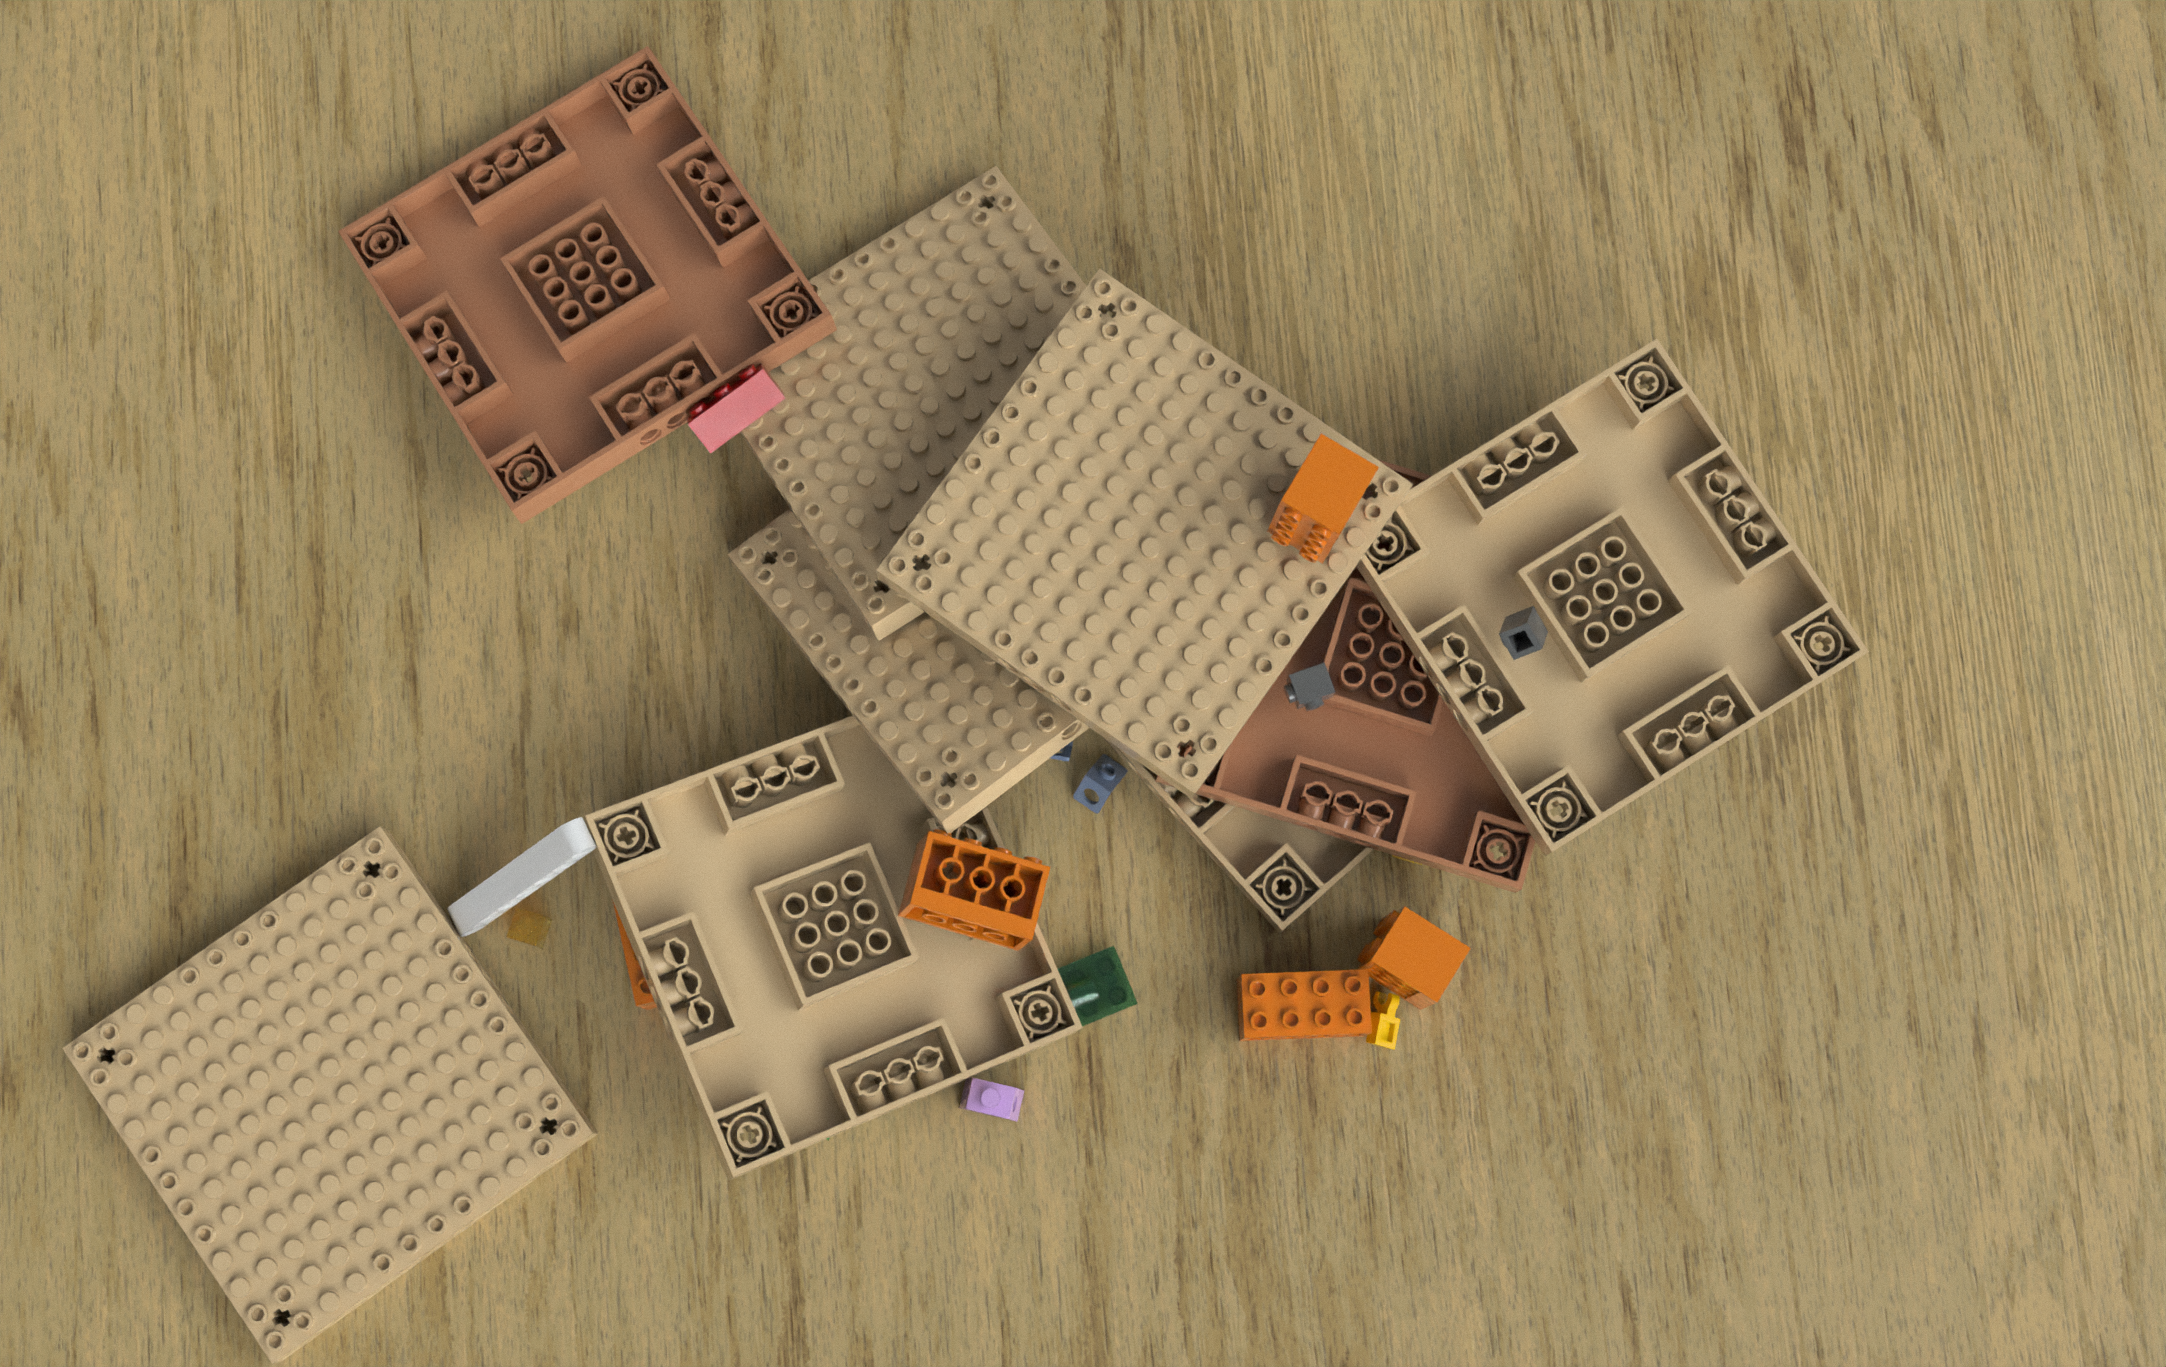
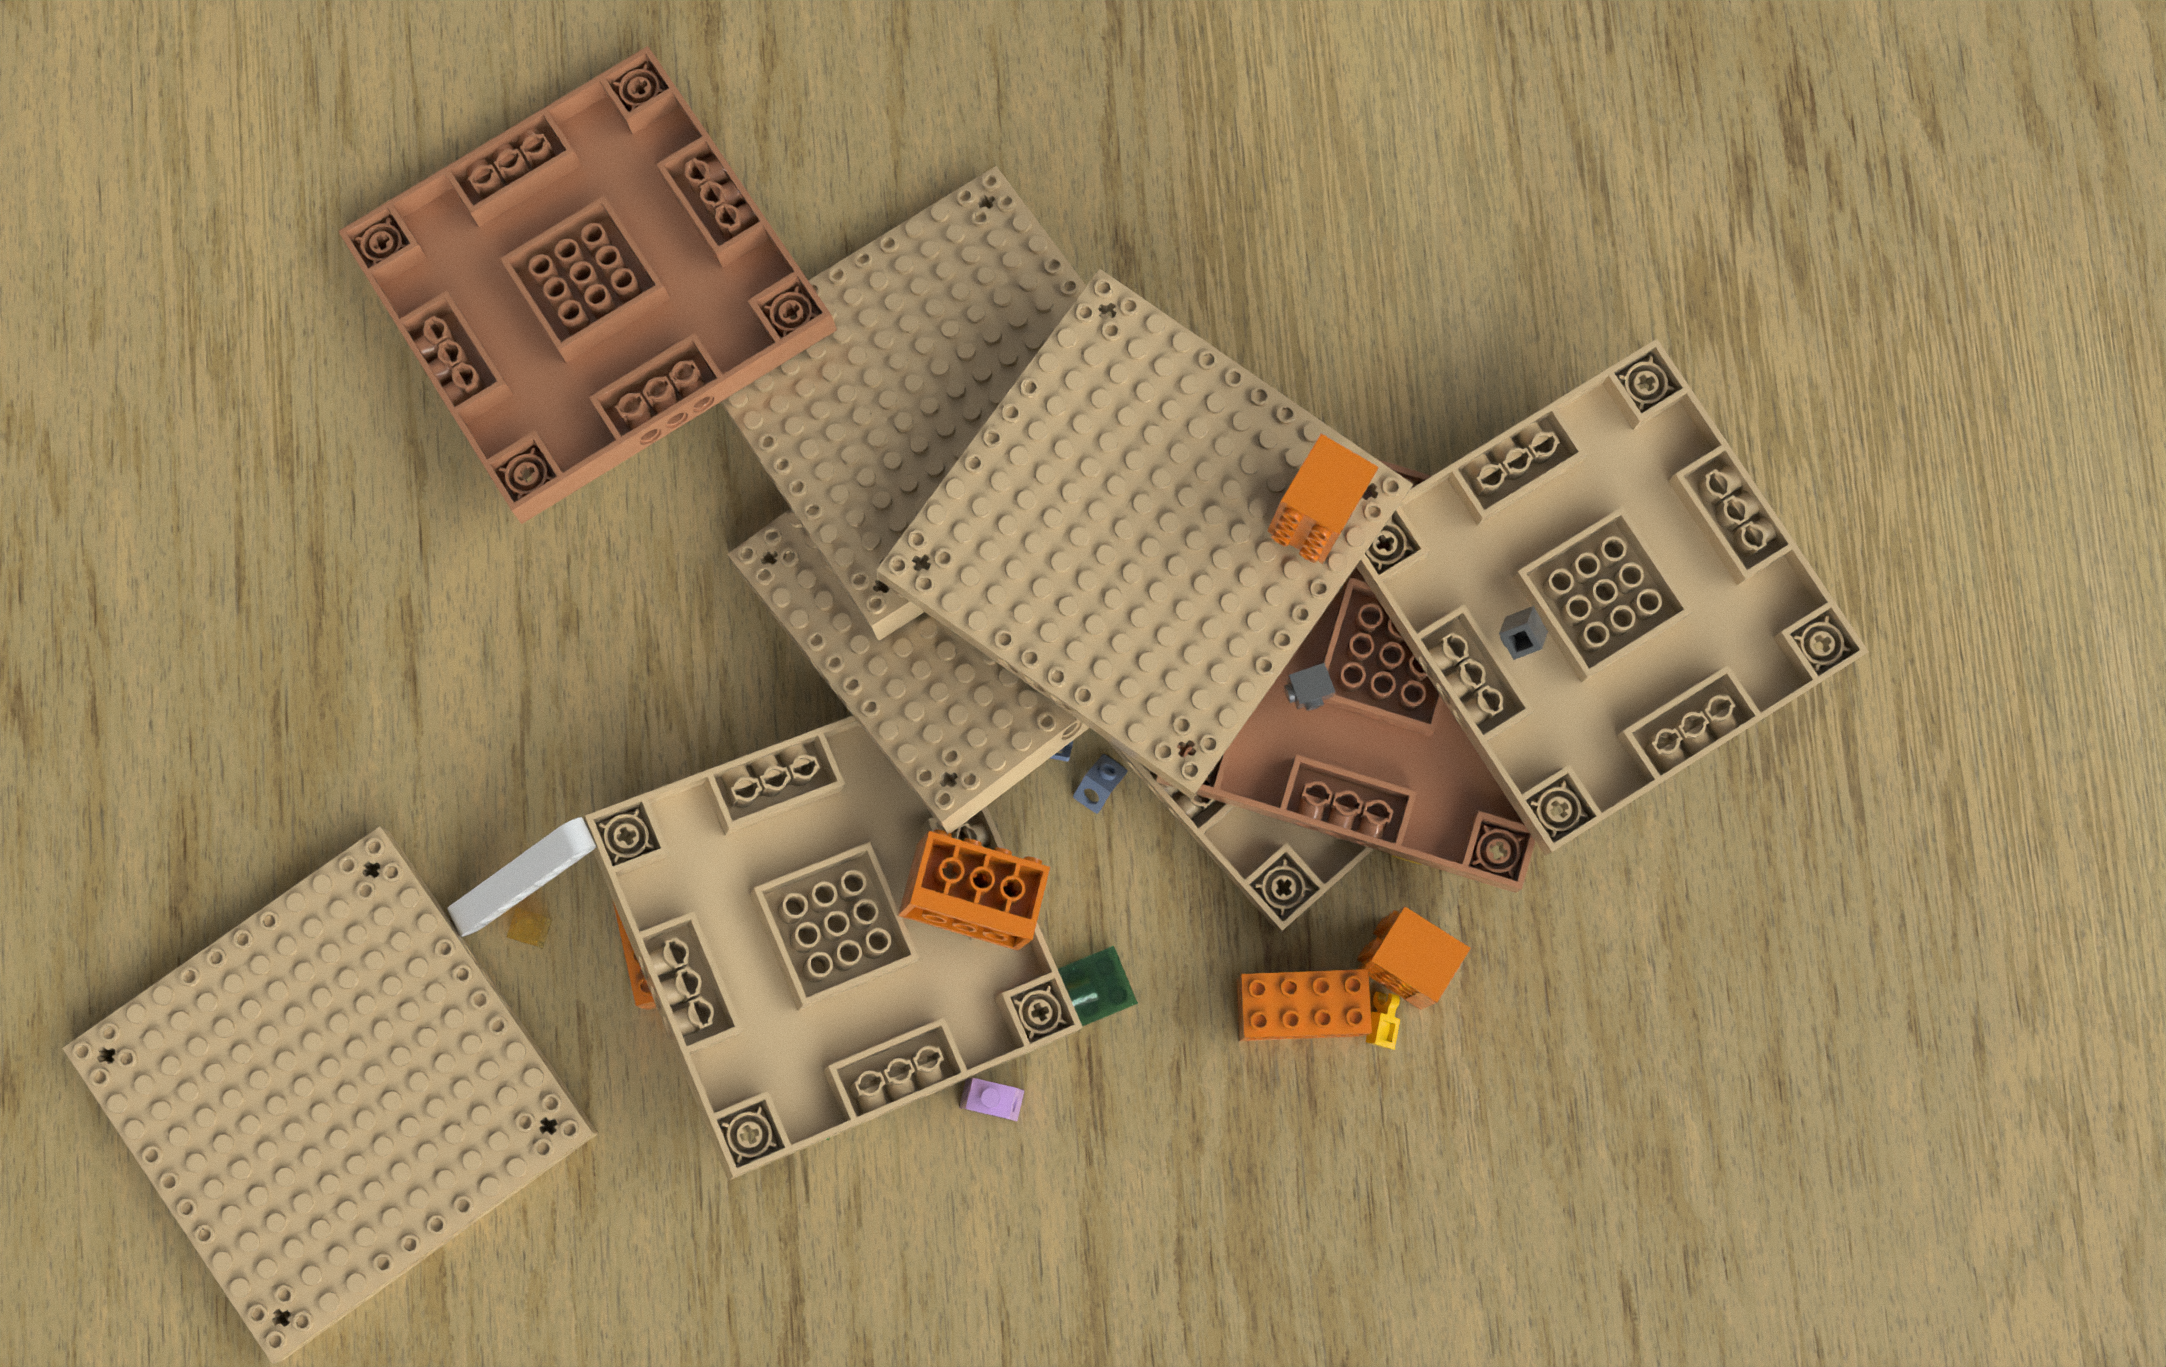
(734, 407): brick -> none

